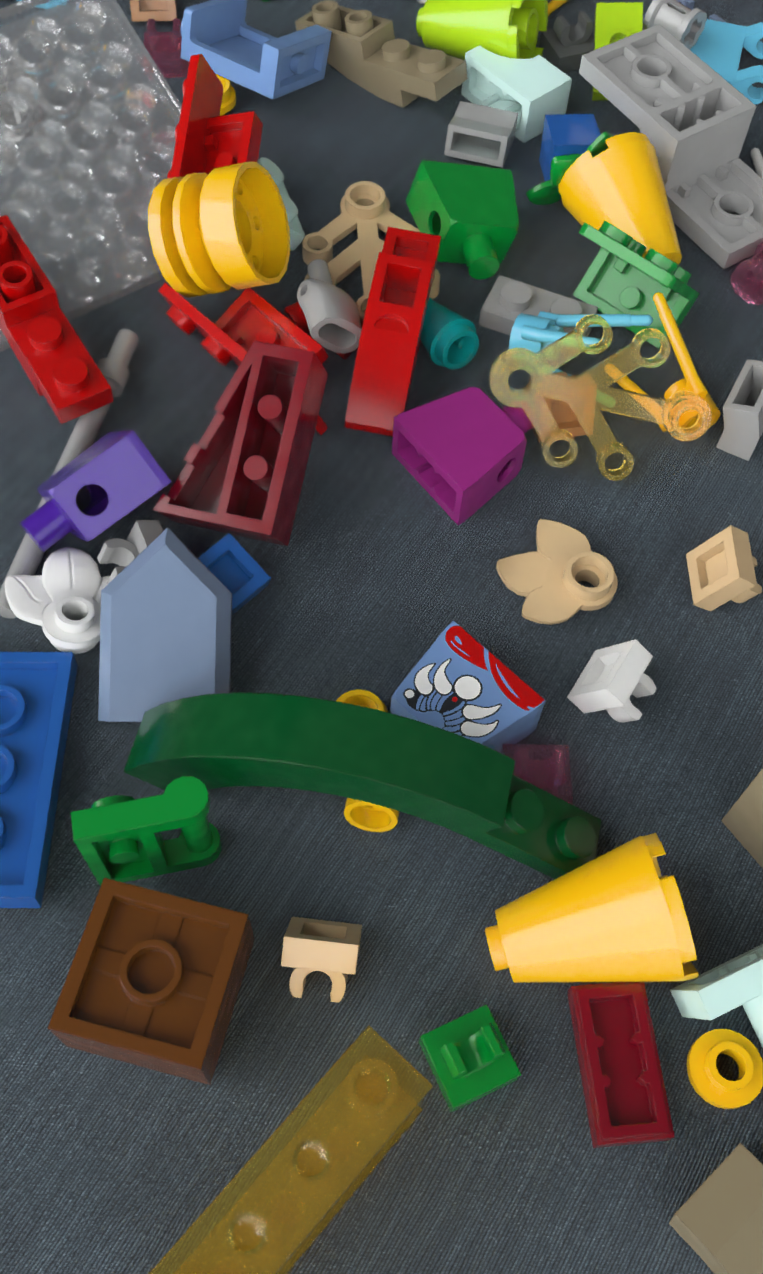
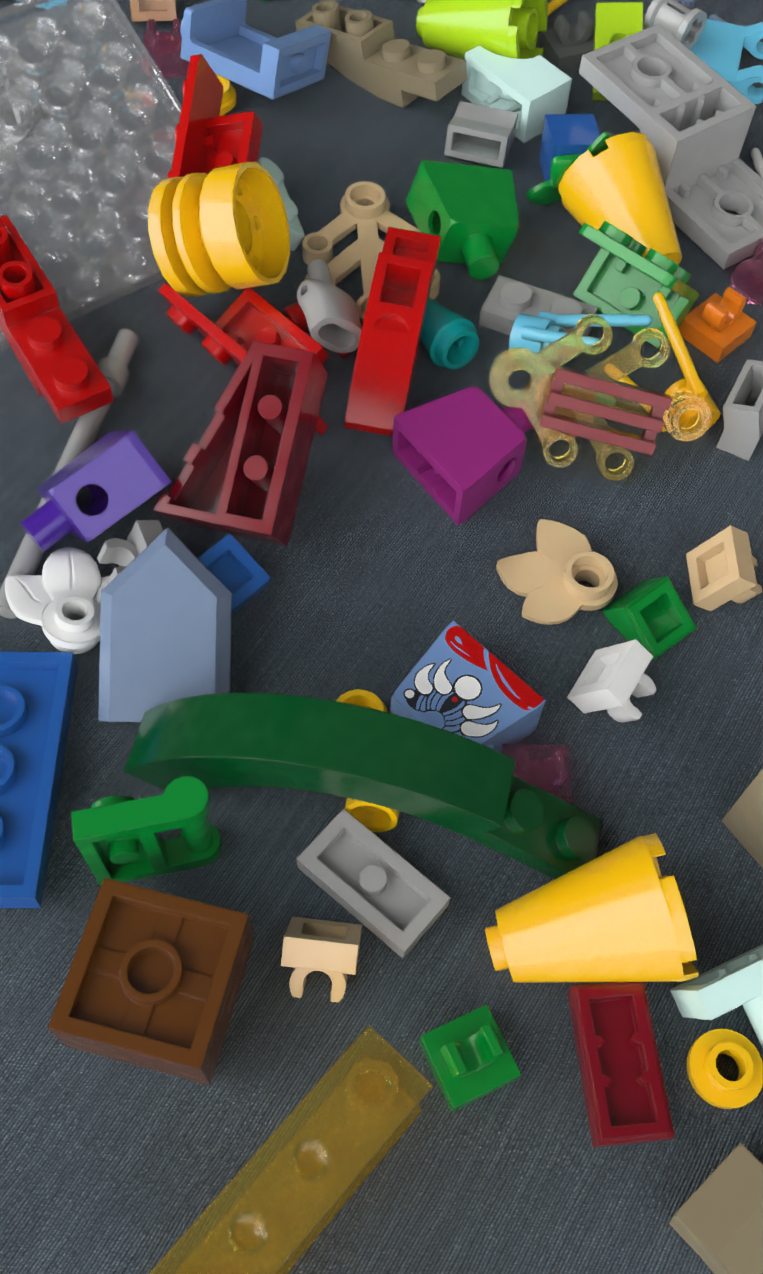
(373, 883): none -> light grey plate
(650, 423): none -> dark red tile
(651, 615): none -> green slope
(718, 325): none -> orange tile

